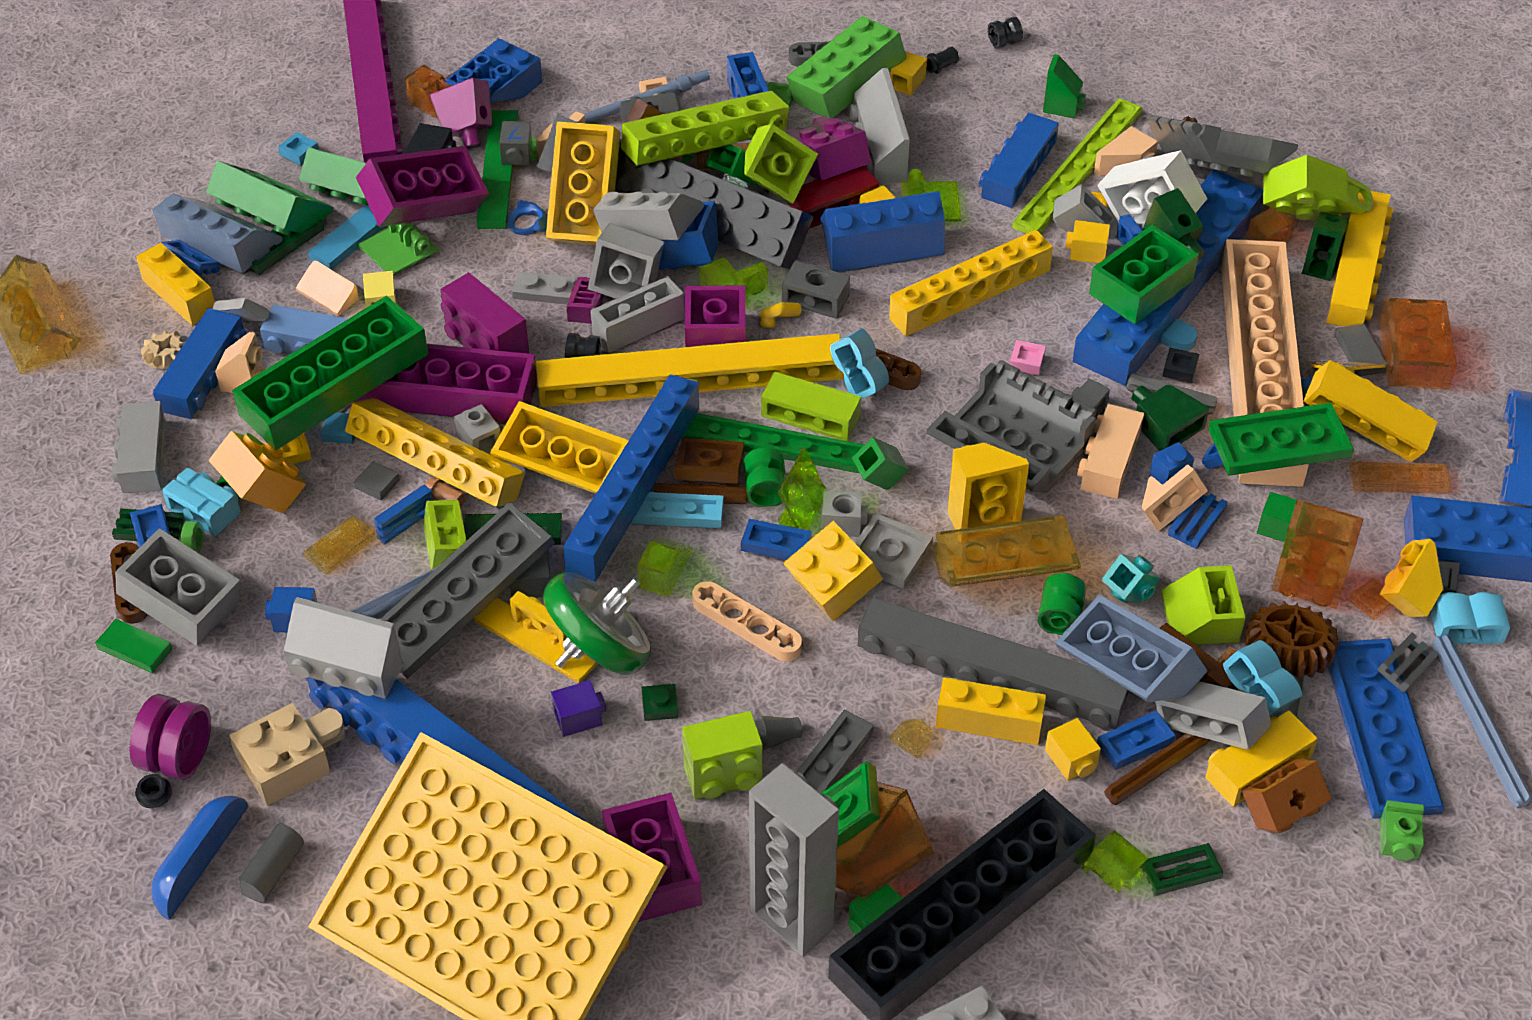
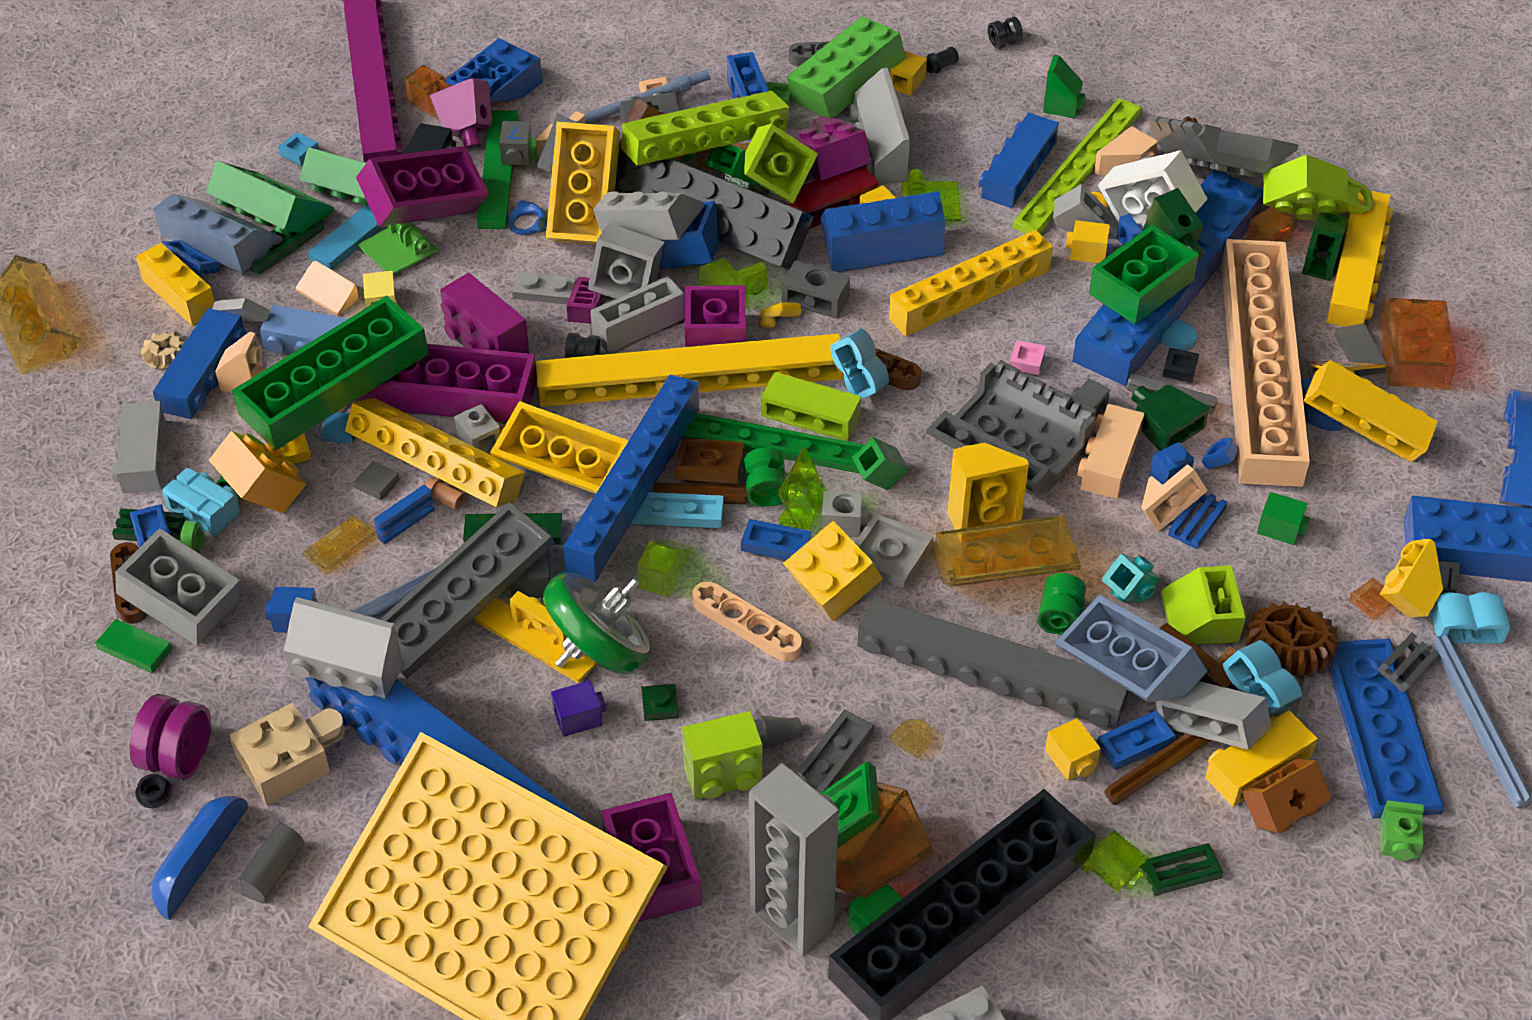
(443, 530): lime hinge -> none
(990, 711): yellow brick -> none
(1280, 439): green plate -> none
(1317, 554): clear orange brick -> none
(1399, 477): clear orange tile -> none

